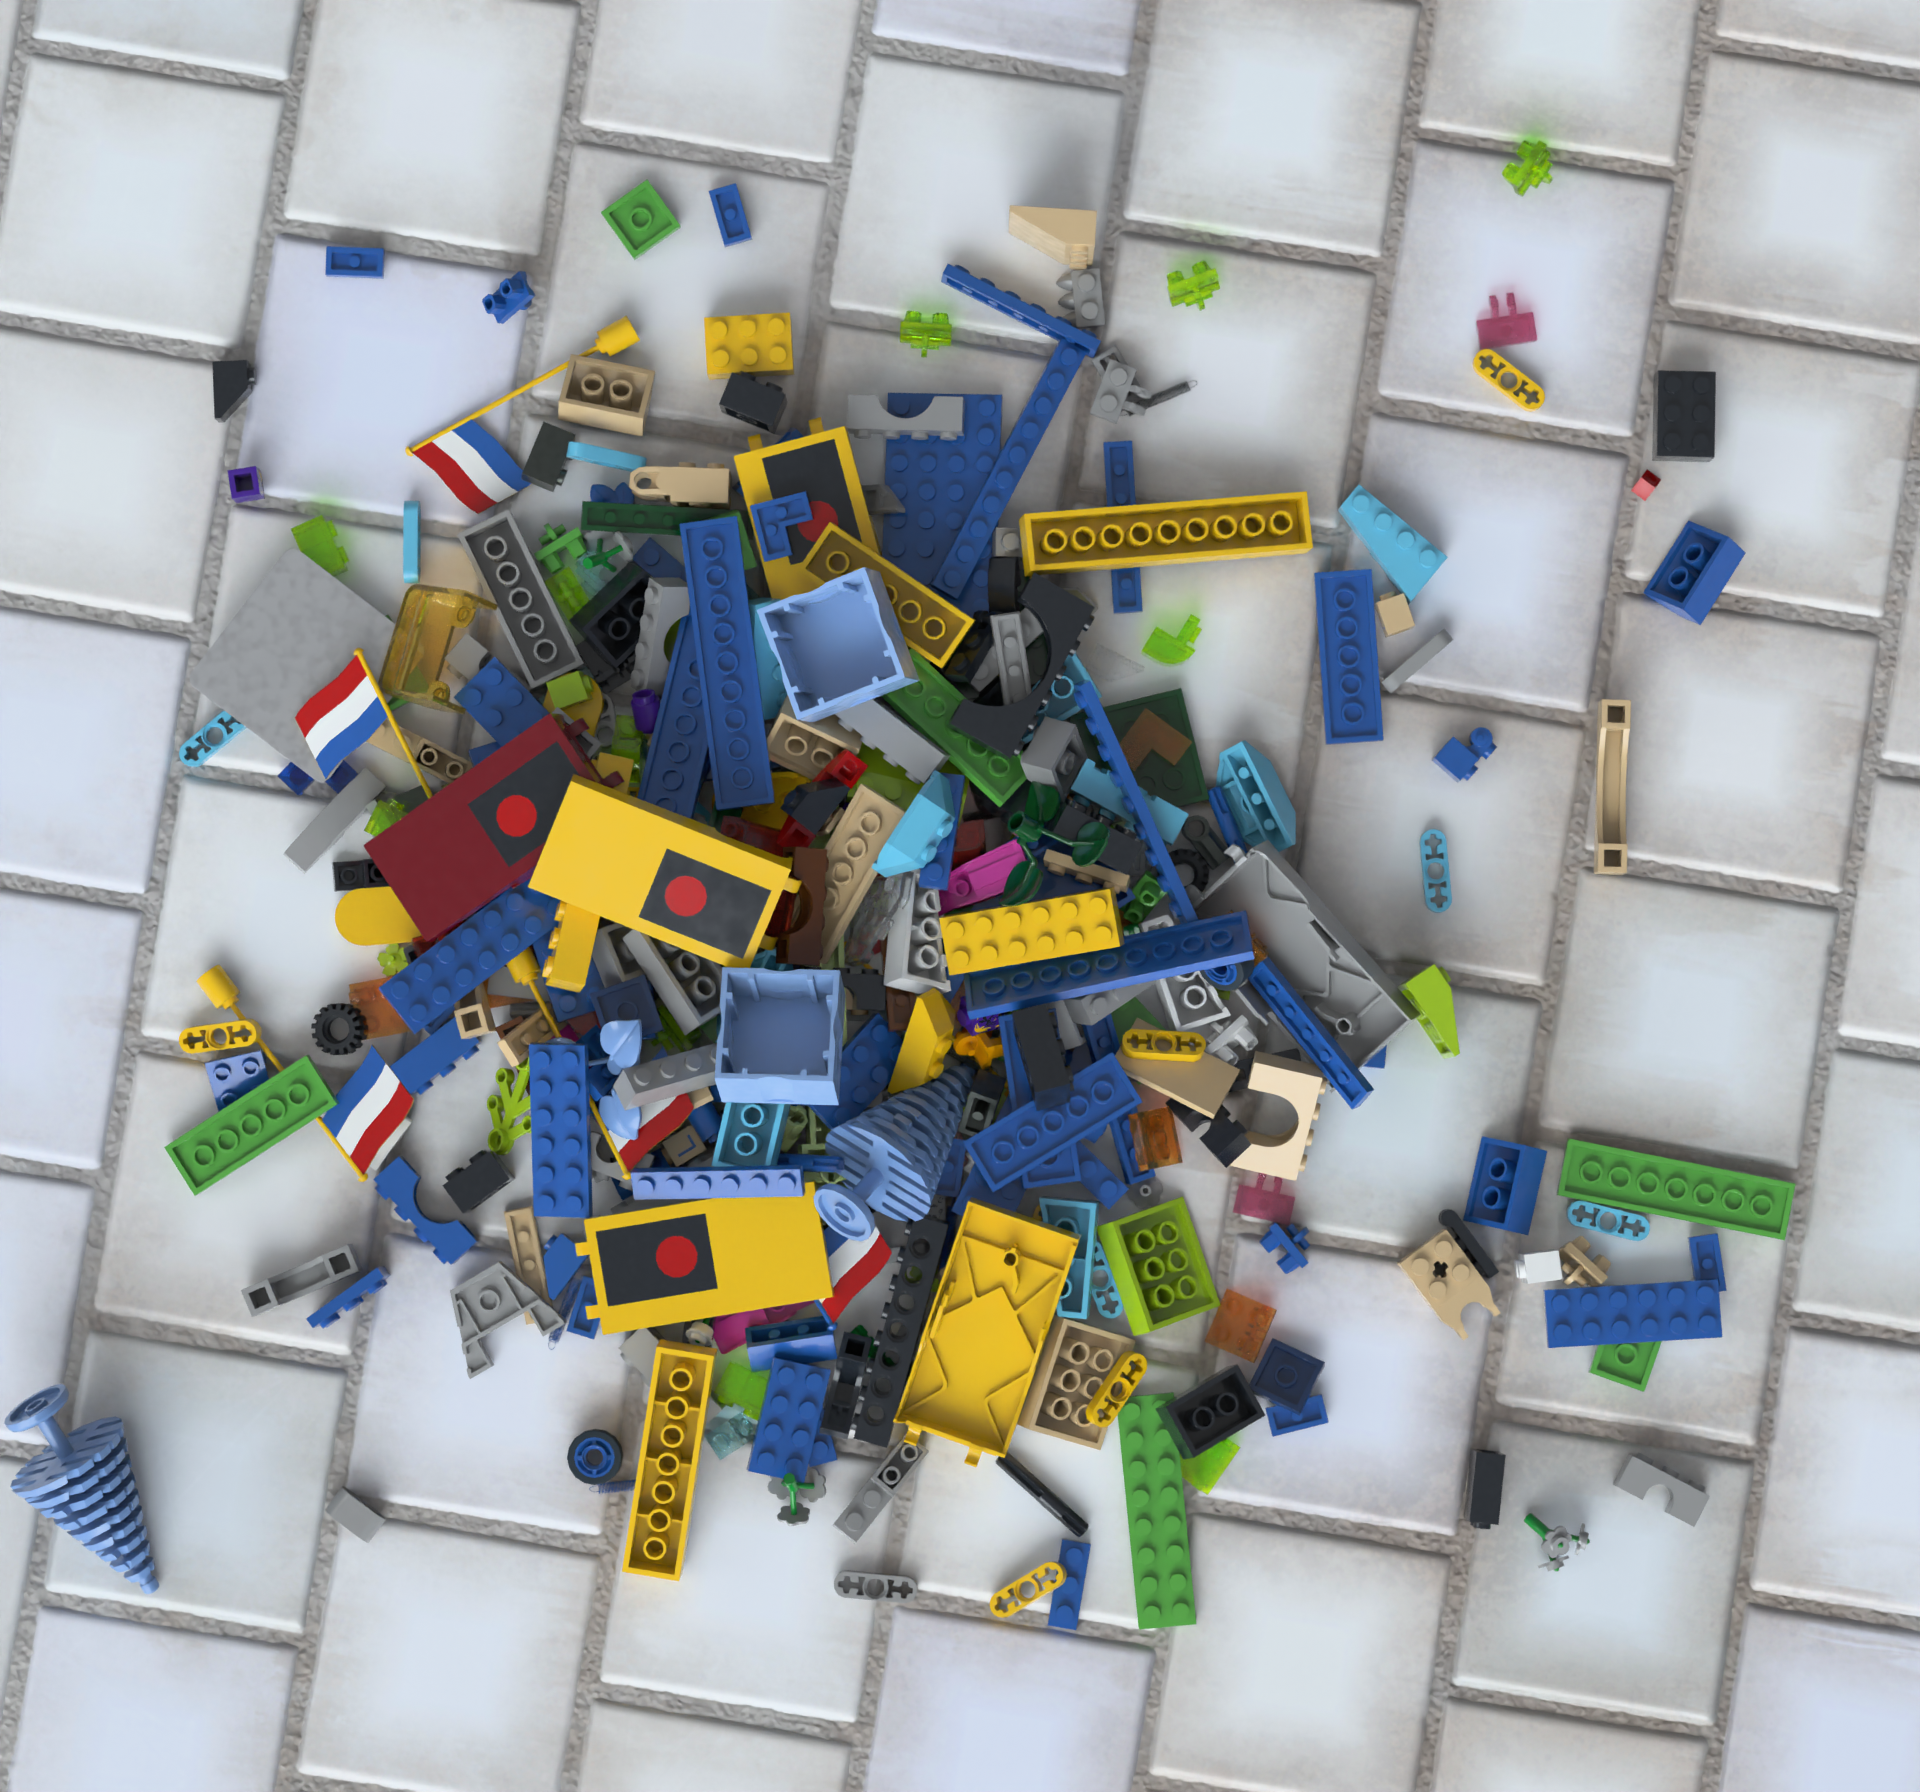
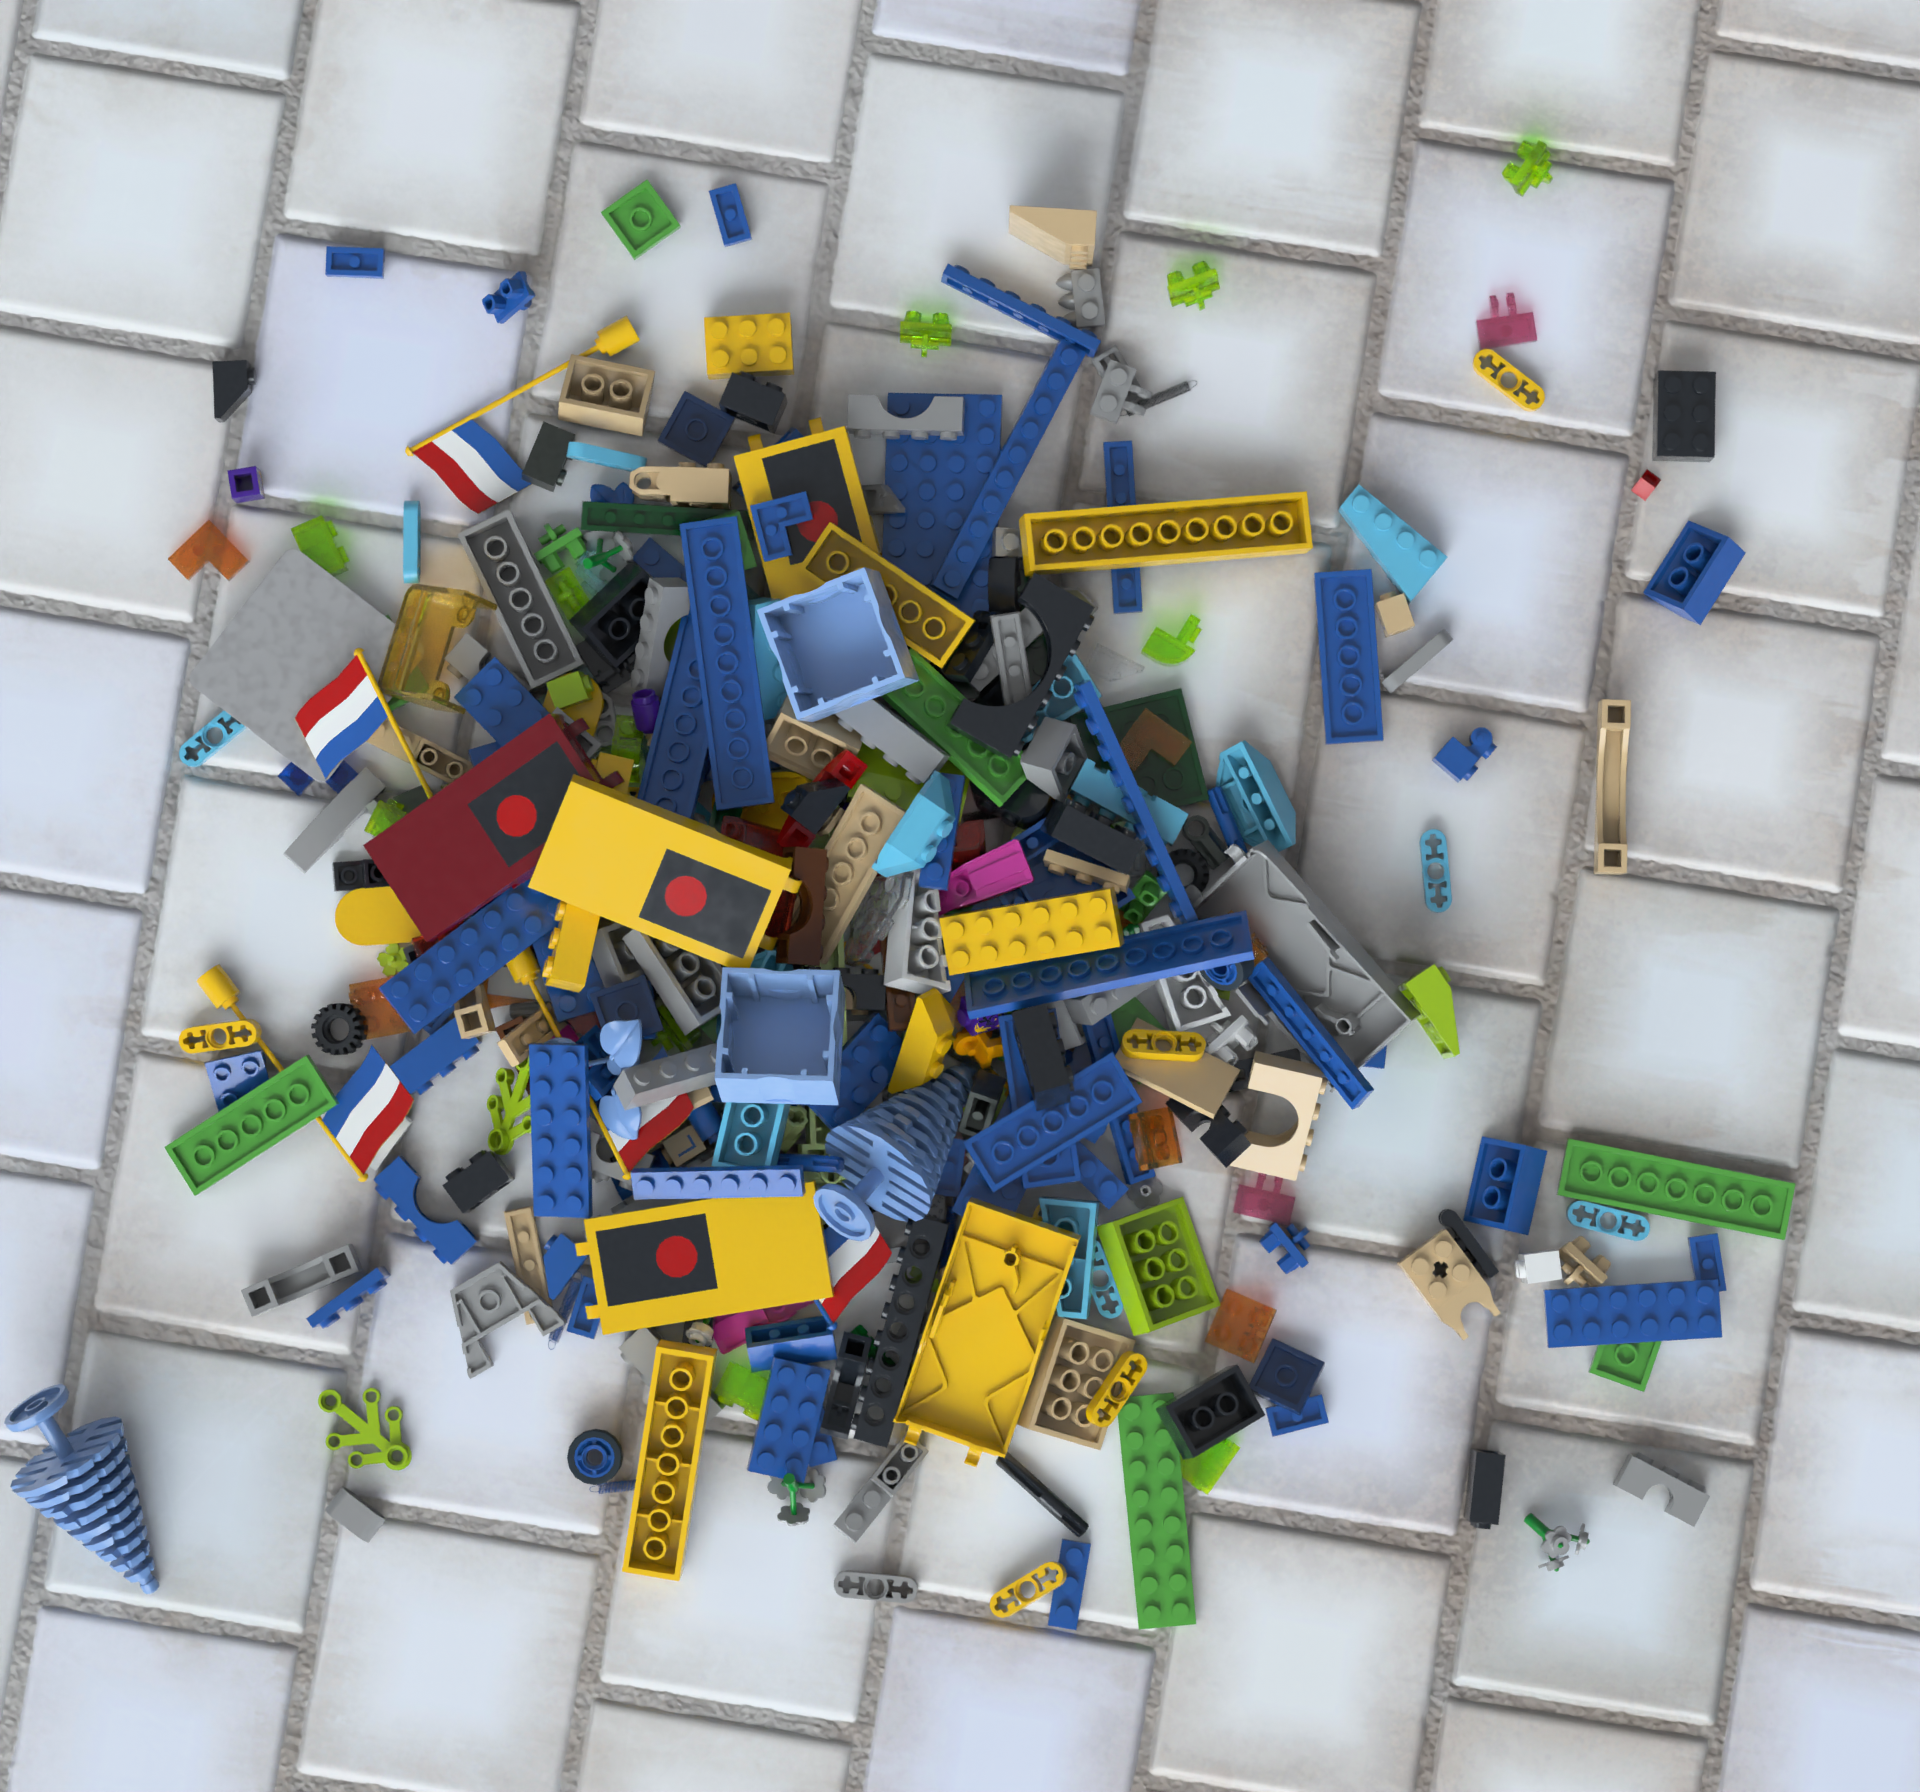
(208, 545): none -> clear orange plate
(369, 1432): none -> lime plant
(696, 429): none -> dark blue plate
(731, 1435): clear light blue bracket -> none
(1028, 826): dark green plant -> none

